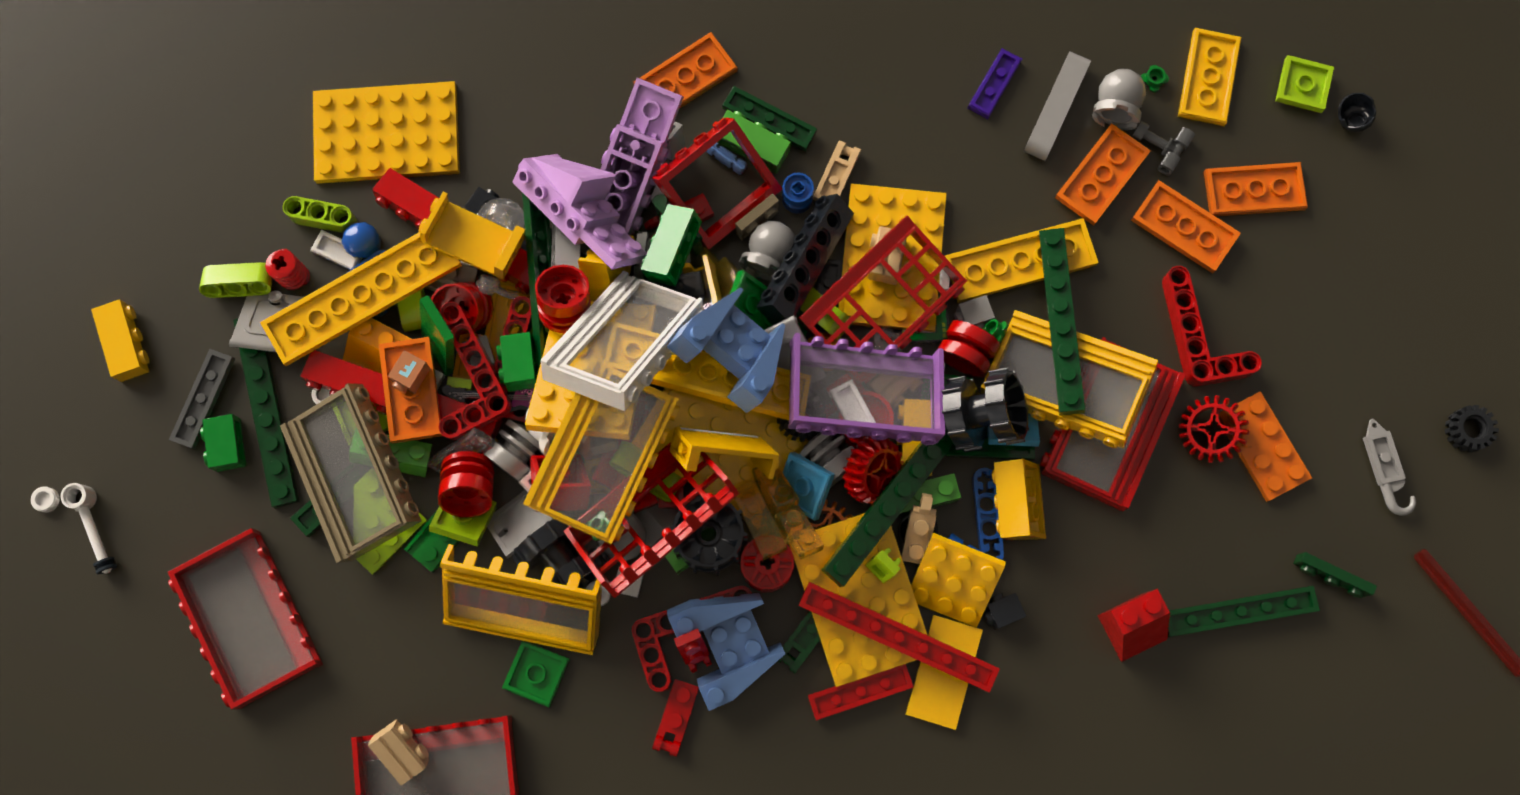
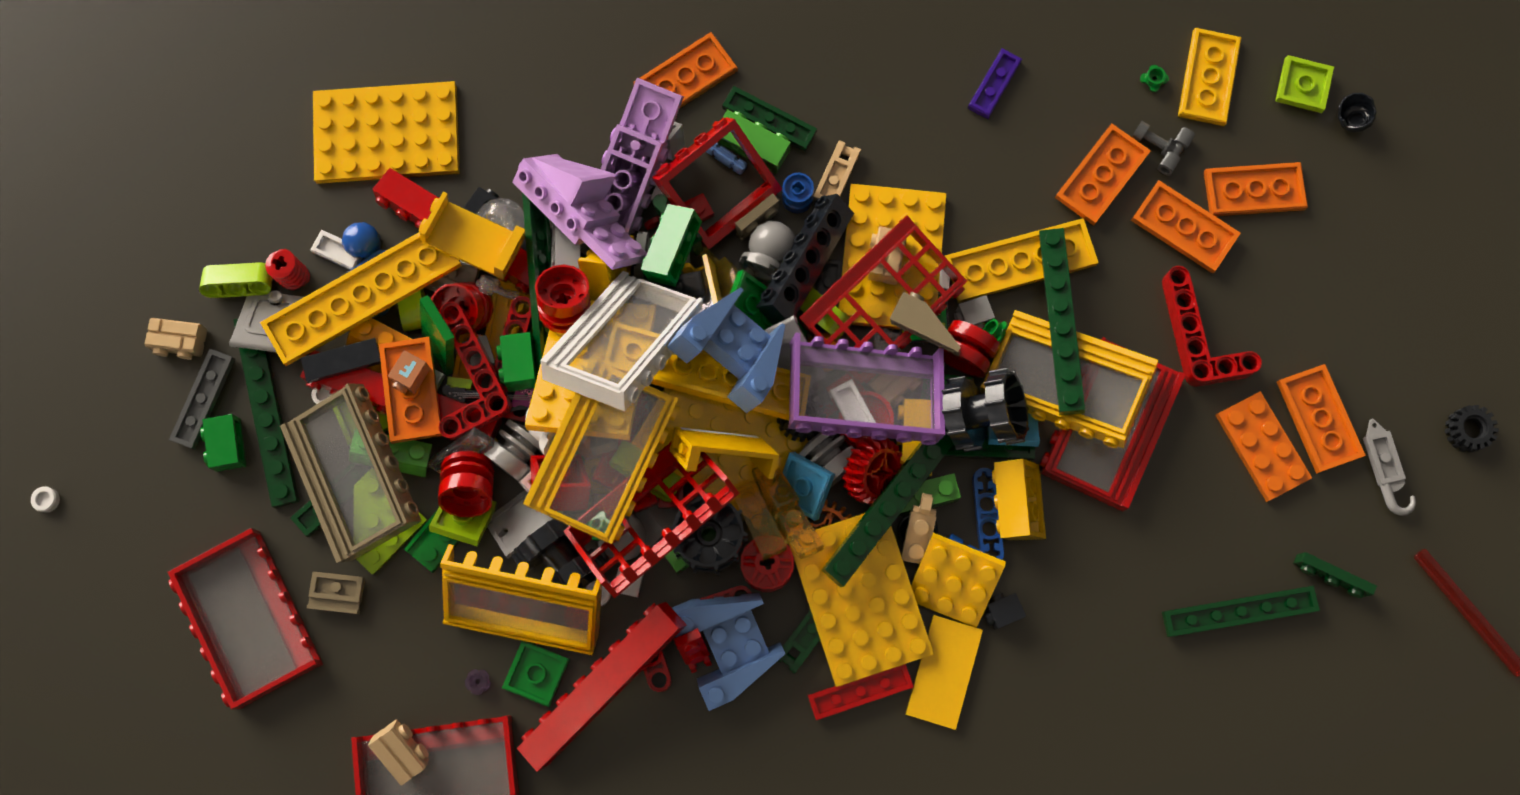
(68, 497): white piece -> none
(120, 340): yellow brick -> none
(175, 337): none -> tan brick
(311, 208): lime beam -> none
(336, 592): none -> dark tan plate
(341, 360): none -> black tile
(470, 681): none -> plate
(601, 686): none -> red brick
(676, 716): red plate -> none
(883, 566): lime tile -> none
(899, 637): red plate -> none
(918, 319): none -> dark tan slope
(1057, 106): light grey beam -> none
(1120, 99): light grey tile -> none
(1137, 624): red slope -> none
(1216, 407): red gear -> none
(1320, 418): none -> orange plate

